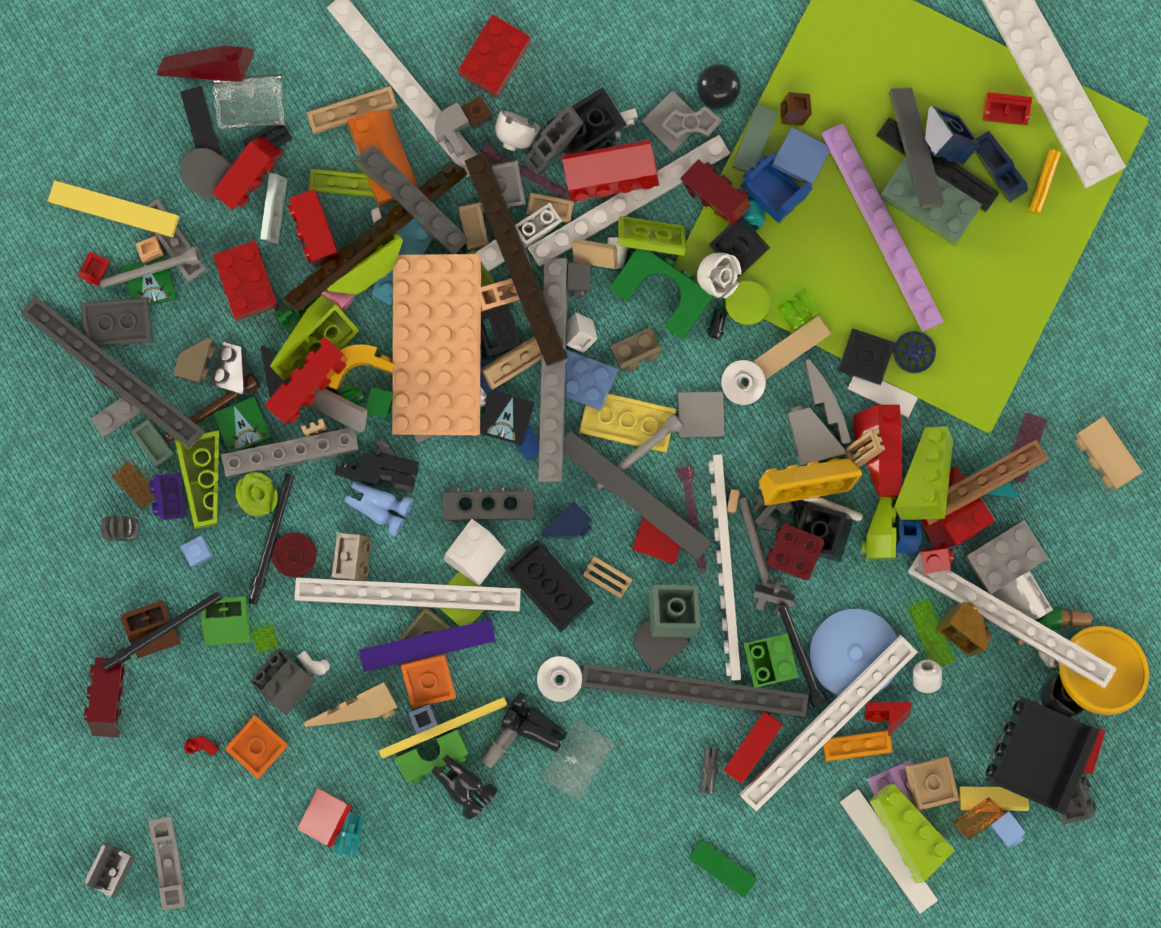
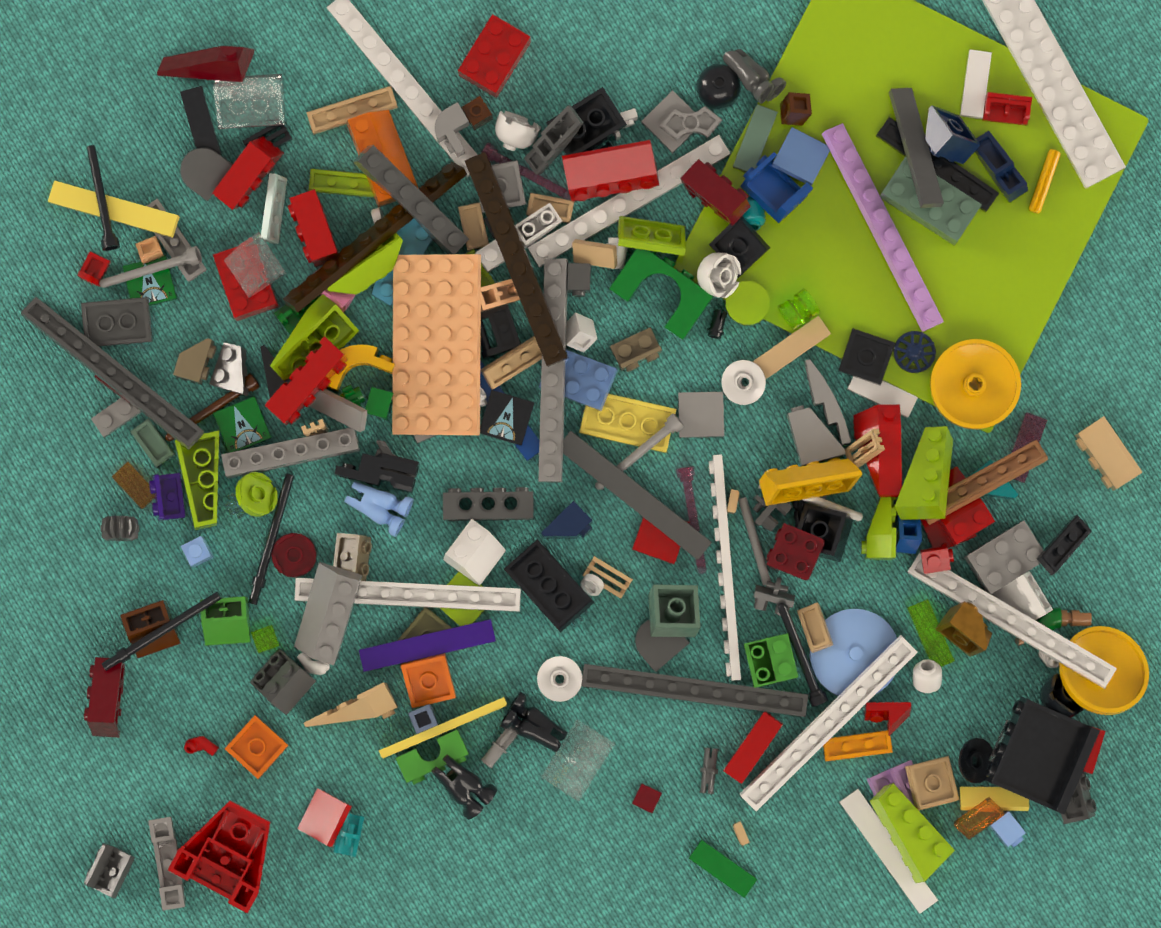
(109, 239): none -> black piece
(227, 855): none -> red wedge
(254, 265): none -> clear slope
(327, 613): none -> light grey slope
(592, 584): none -> white tile
(647, 798): none -> dark red tile
(740, 833): none -> tan tile
(754, 76): none -> dark grey piece
(815, 627): none -> tan tile
(974, 760): none -> black dish
(975, 84): none -> white tile
(975, 384): none -> yellow dish
(1064, 544): none -> black tile

